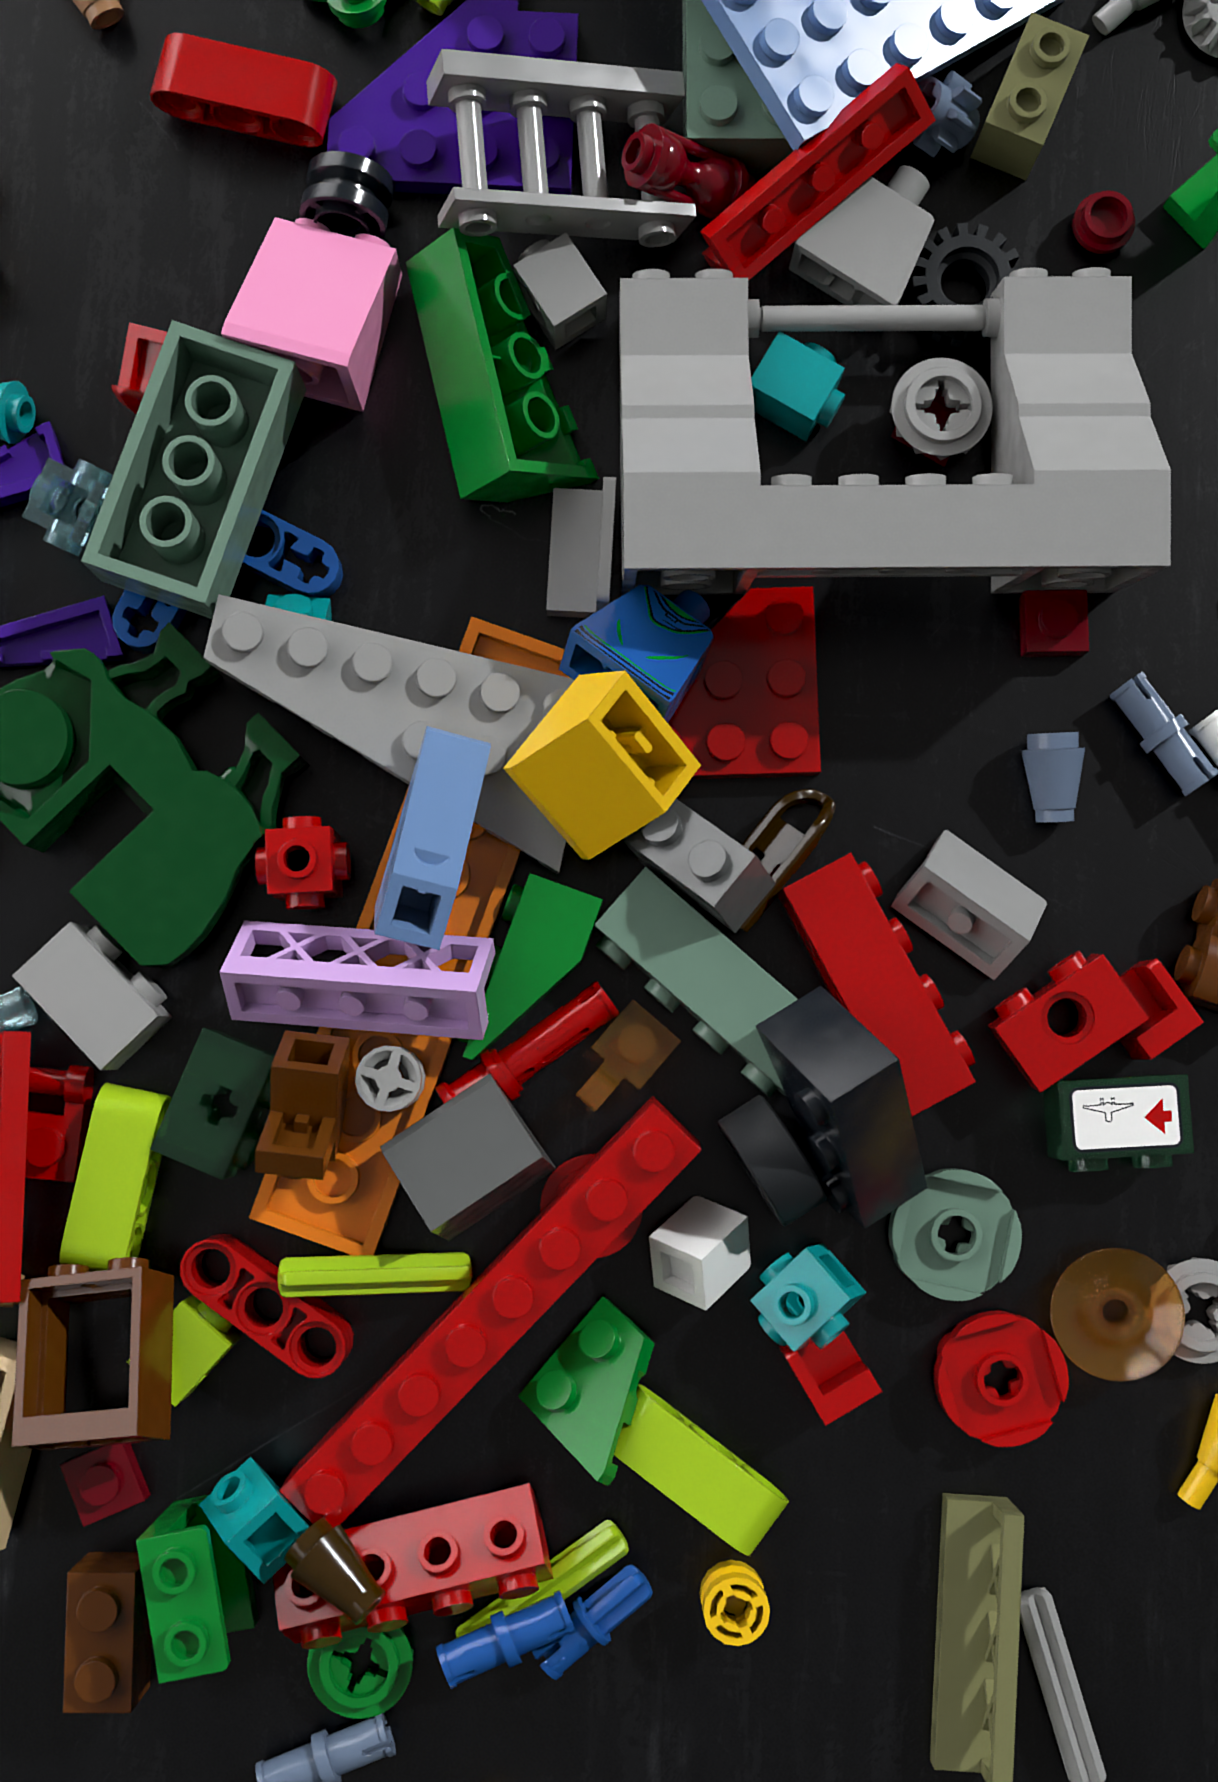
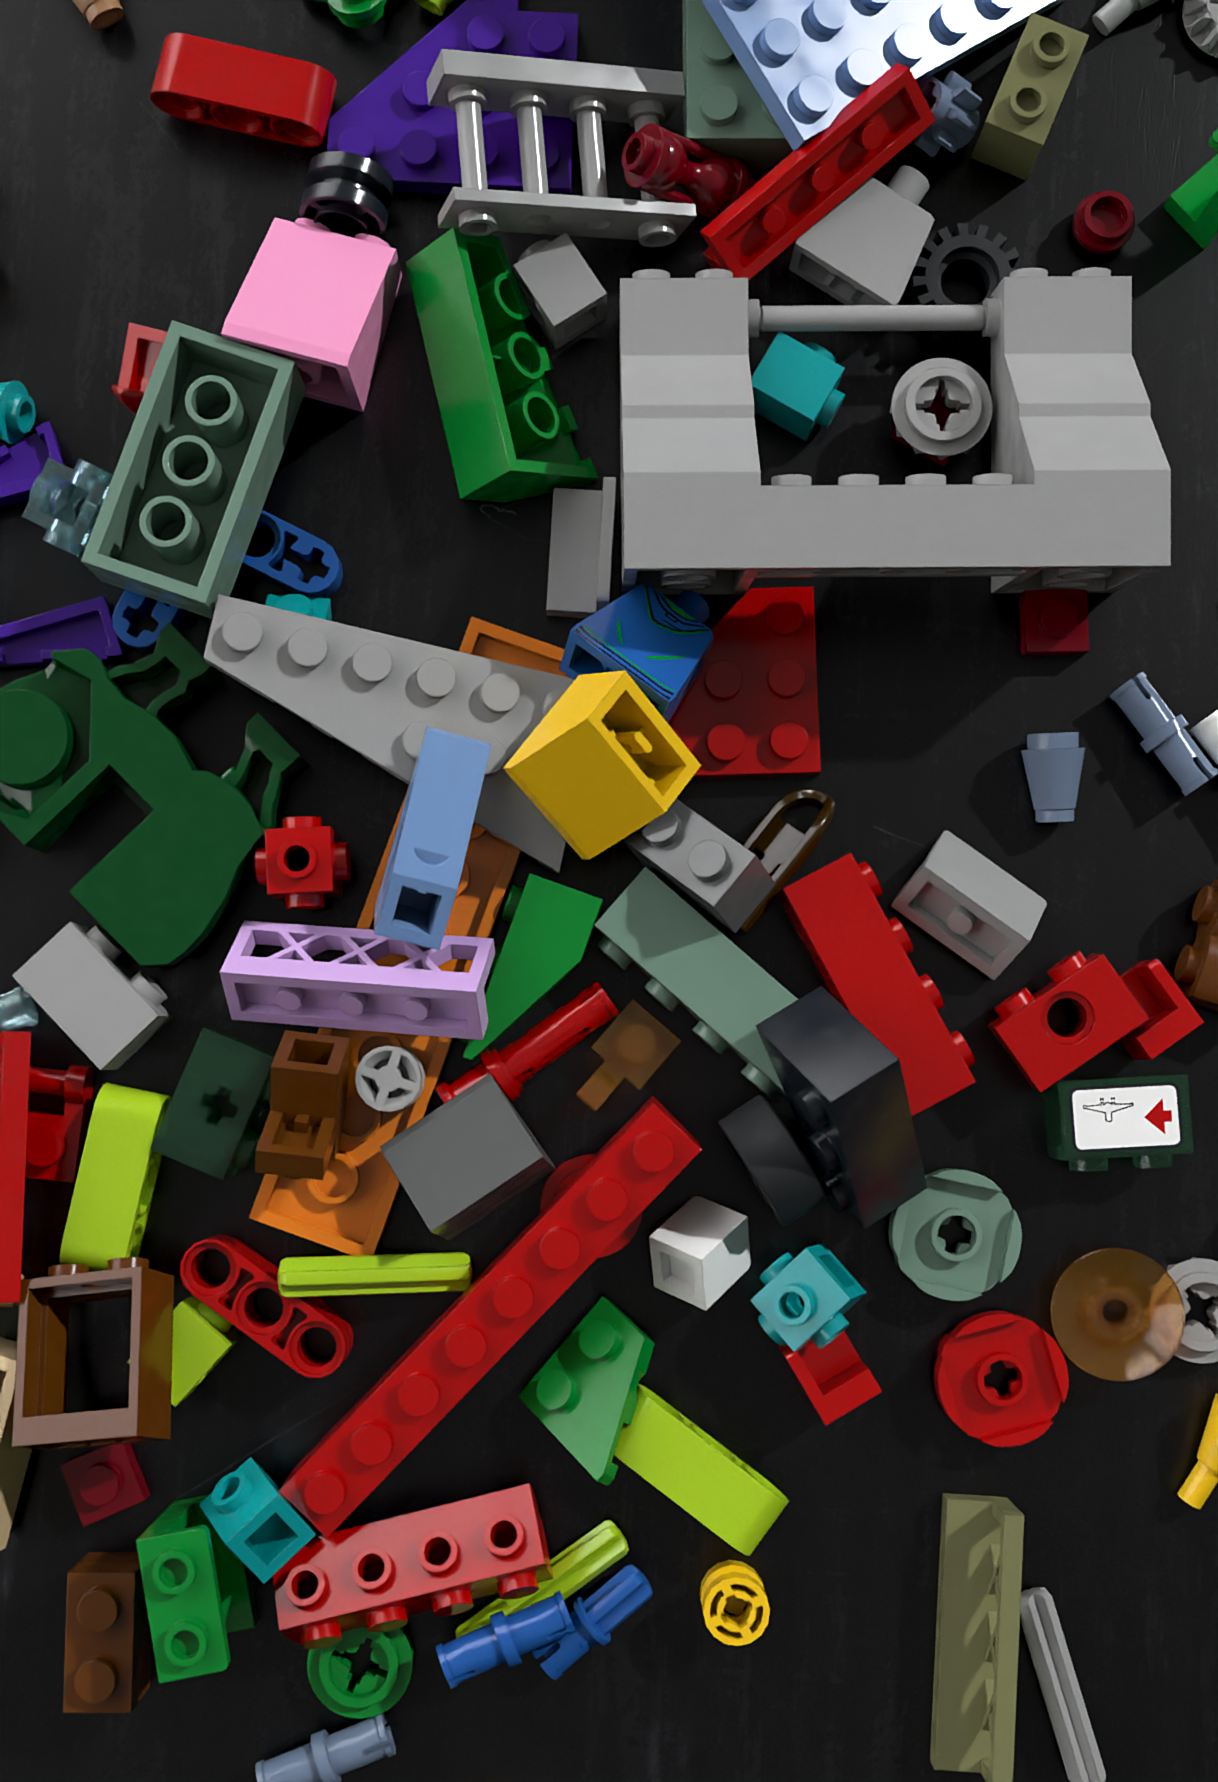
(333, 1569): dark brown cone -> none

